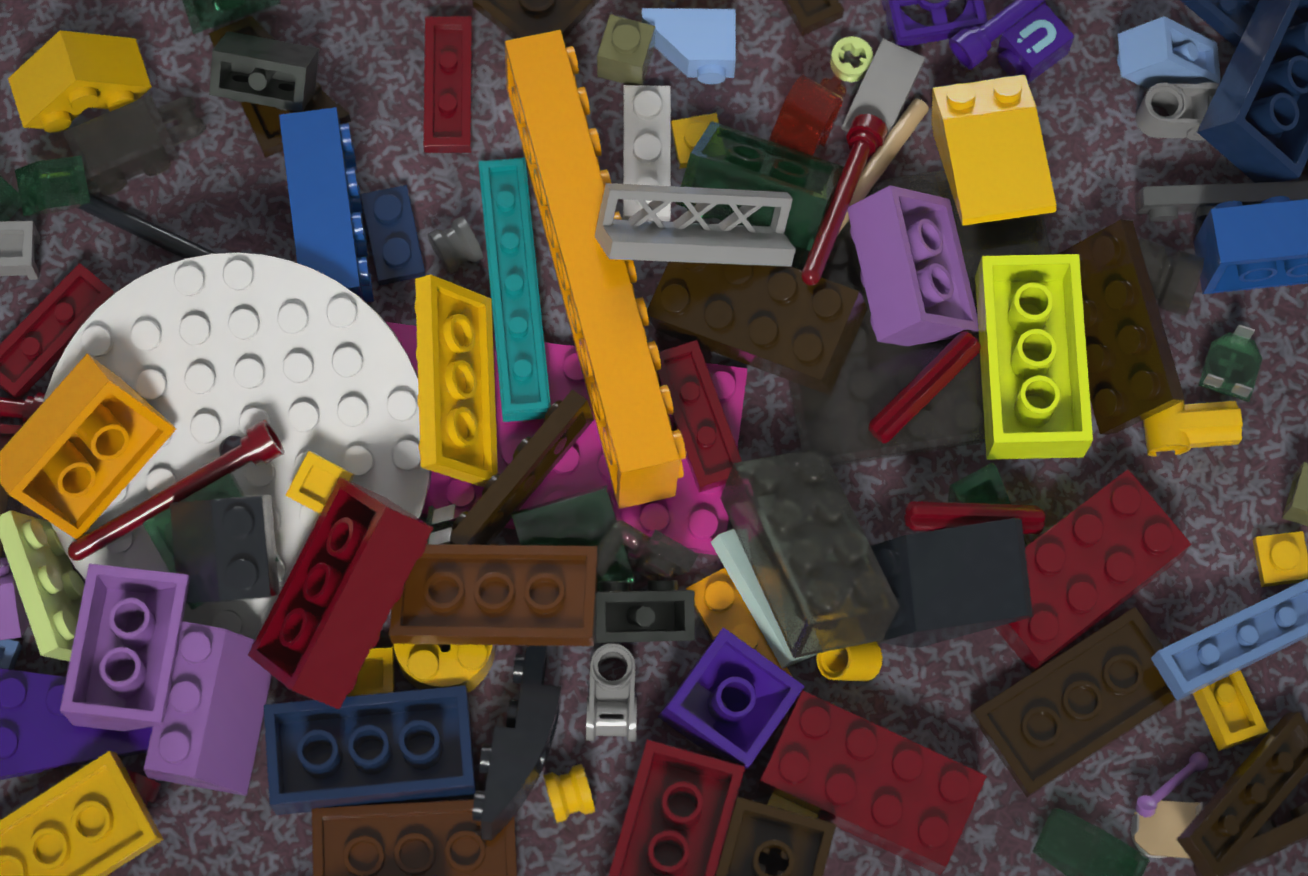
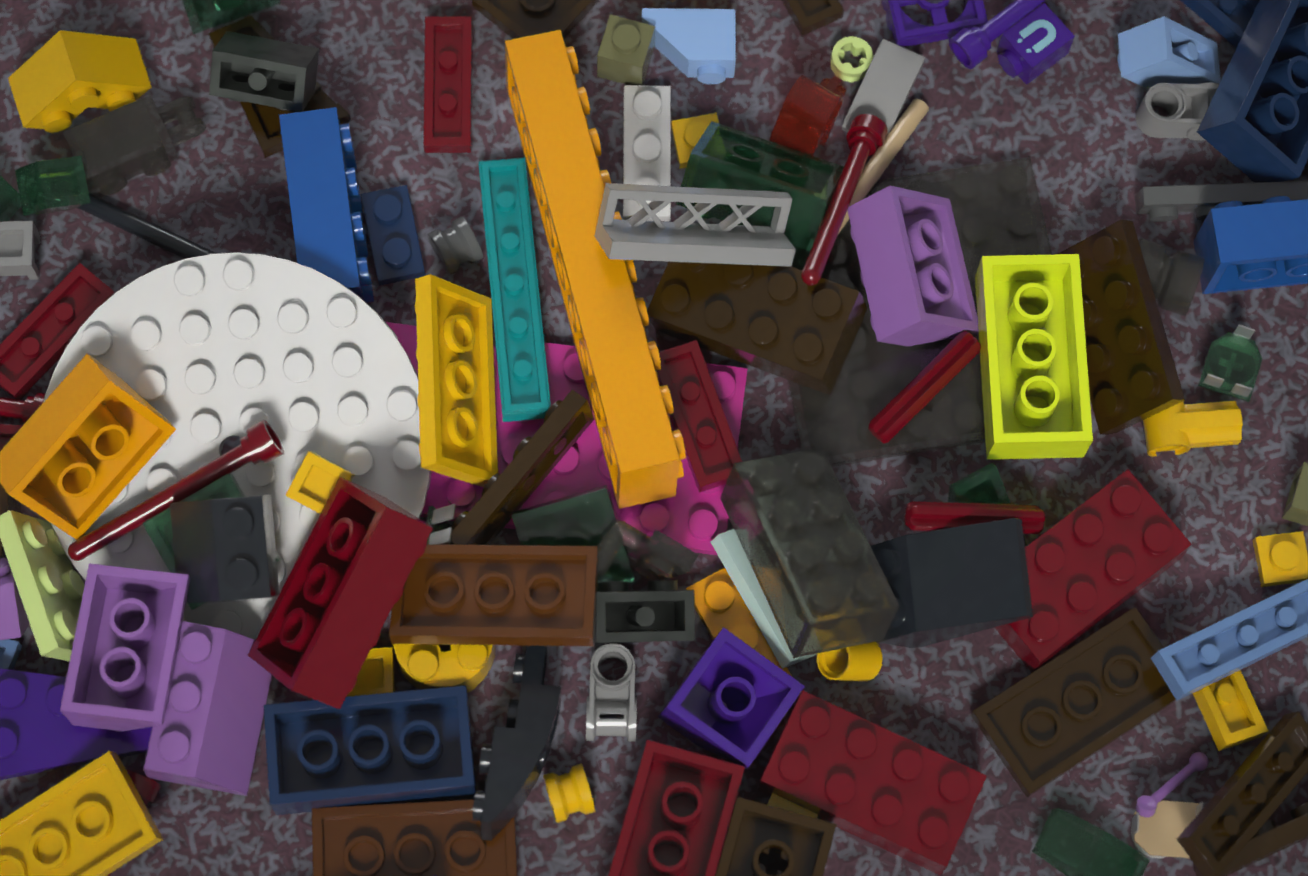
(992, 149): yellow slope -> none

